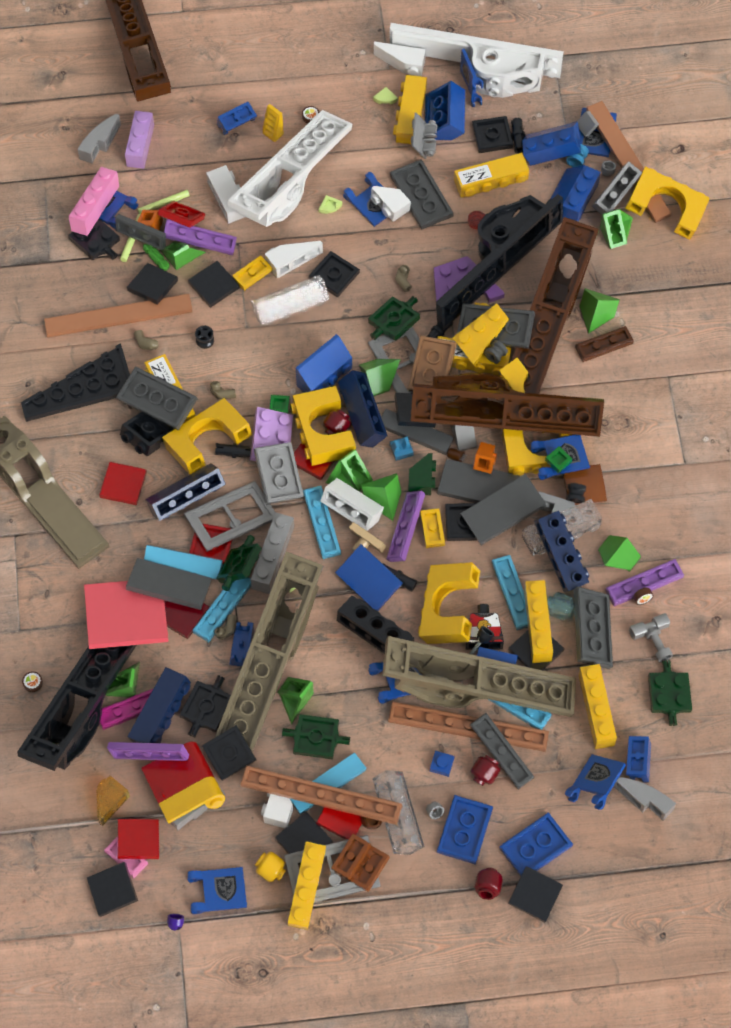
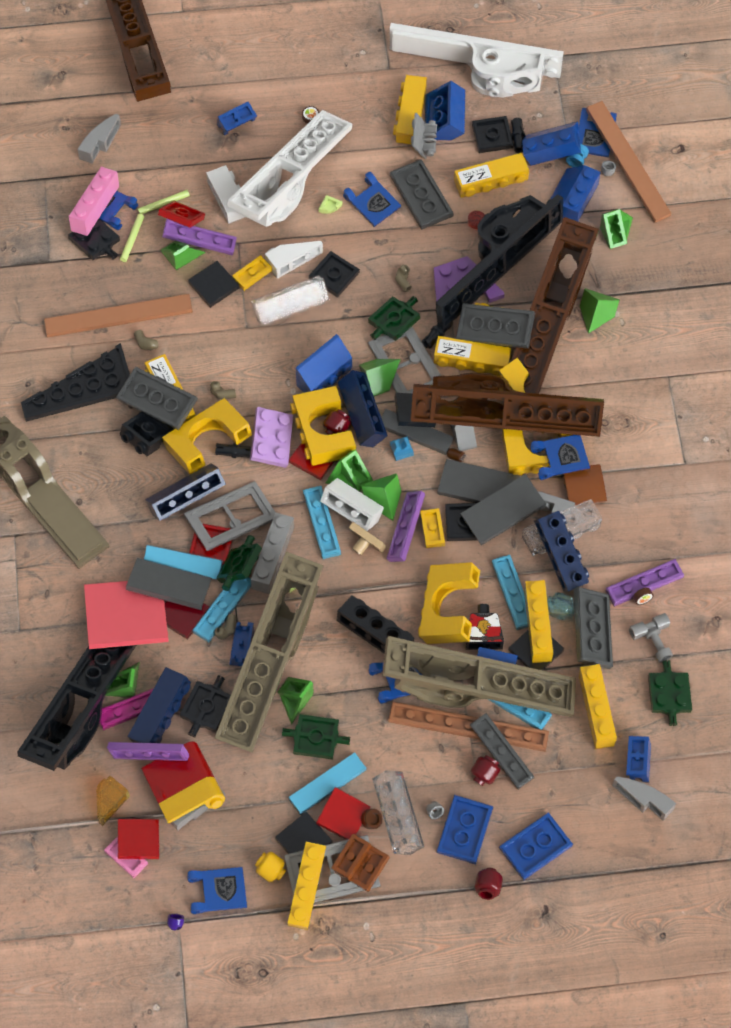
(32, 681): tile -> none
(112, 889): black tile -> none
(123, 483): red tile -> none
(139, 139): lavender brick -> none
(140, 232): dark grey tile -> none
(151, 218): orange brick -> none
(152, 283): black tile -> none
(156, 256): bright green axle -> none
(204, 332): black wheel -> none
(229, 752): black tile -> none
(273, 123): yellow slope -> none
(277, 811): white slope -> none
(278, 473): light grey tile -> none
(280, 403): green plate -> none
(321, 795): nougat tile -> none
(369, 577): blue tile -> none
(385, 96): yellowish green tile -> none
(391, 201): white slope -> none
(403, 58): white slope -> none
(408, 583): black pin -> none
(421, 475): dark green slope -> none
(432, 359): medium nougat tile -> none
(442, 763): blue plate -> none
(470, 78): blue flag -> none
(480, 333): yellow wing -> none
(484, 636): black hinge -> none
(485, 458): orange brick -> none
(496, 351): dark grey wheel -> none
(535, 894): black tile -> none
(558, 459): green plate -> none
(576, 493): black wheel -> none
(587, 123): light grey tile -> none
(597, 778): blue flag -> none
(604, 344): reddish brown tile -> none
(617, 188): light grey brick -> none
(619, 553): bright green slope -> none
(690, 201): yellow arch -> none

